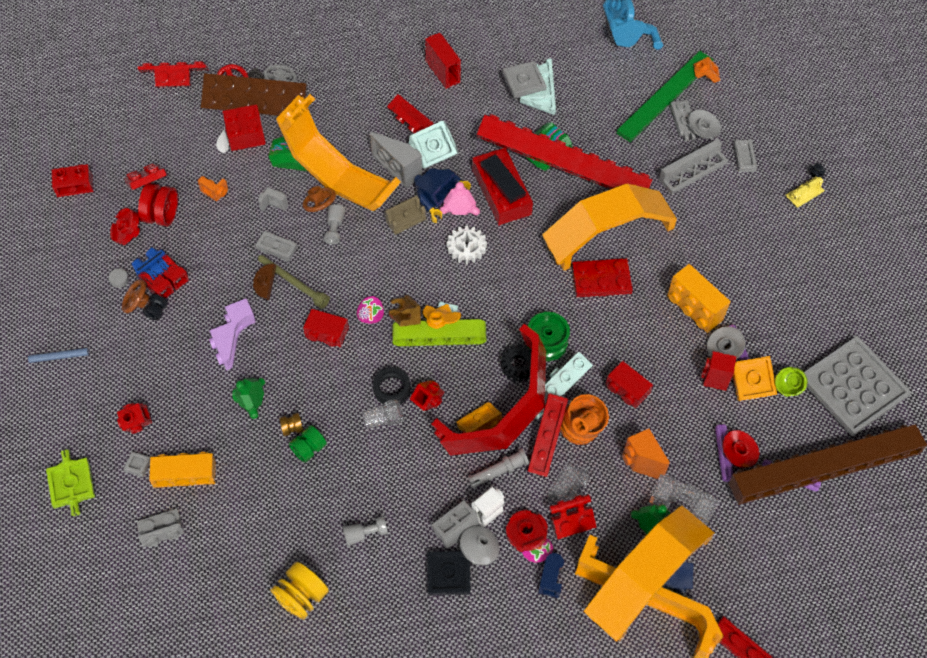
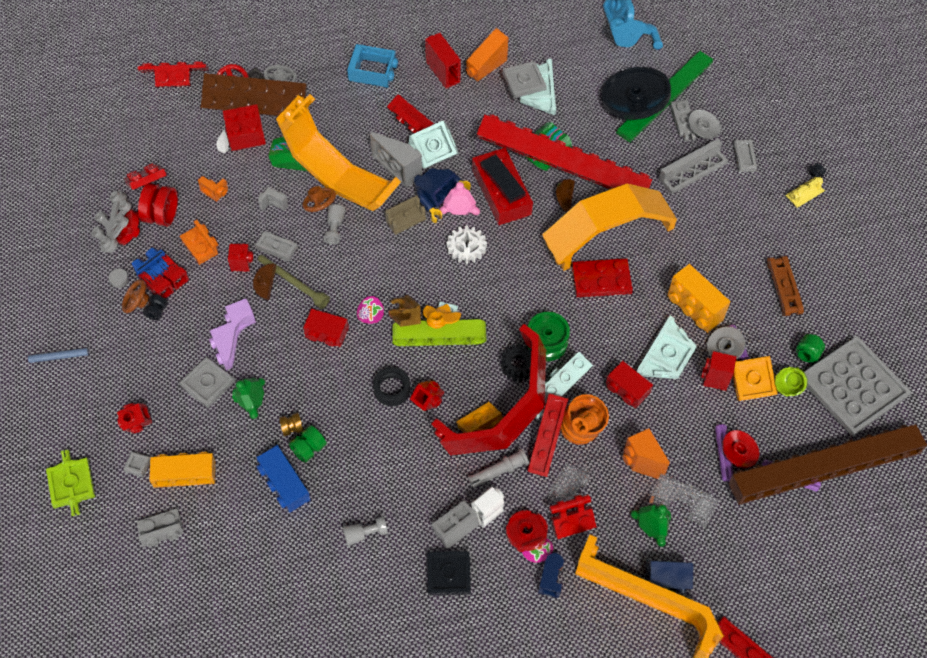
(72, 180): red brick -> none
(108, 241): none -> light grey plant
(200, 243): none -> orange bracket
(207, 382): none -> light grey tile
(240, 257): none -> red brick
(282, 479): none -> blue brick
(302, 587): yellow wheel -> none
(374, 54): none -> dark azure window
(389, 414): clear piece -> none
(474, 550): light grey dish -> none
(488, 55): none -> orange slope
(564, 193): none -> reddish brown plate
(636, 93): none -> black dish
(647, 571): light orange panel -> none
(668, 353): none -> light aqua wing
(707, 68): orange bracket -> none
(785, 285): none -> dark orange plate
(810, 348): none -> green head

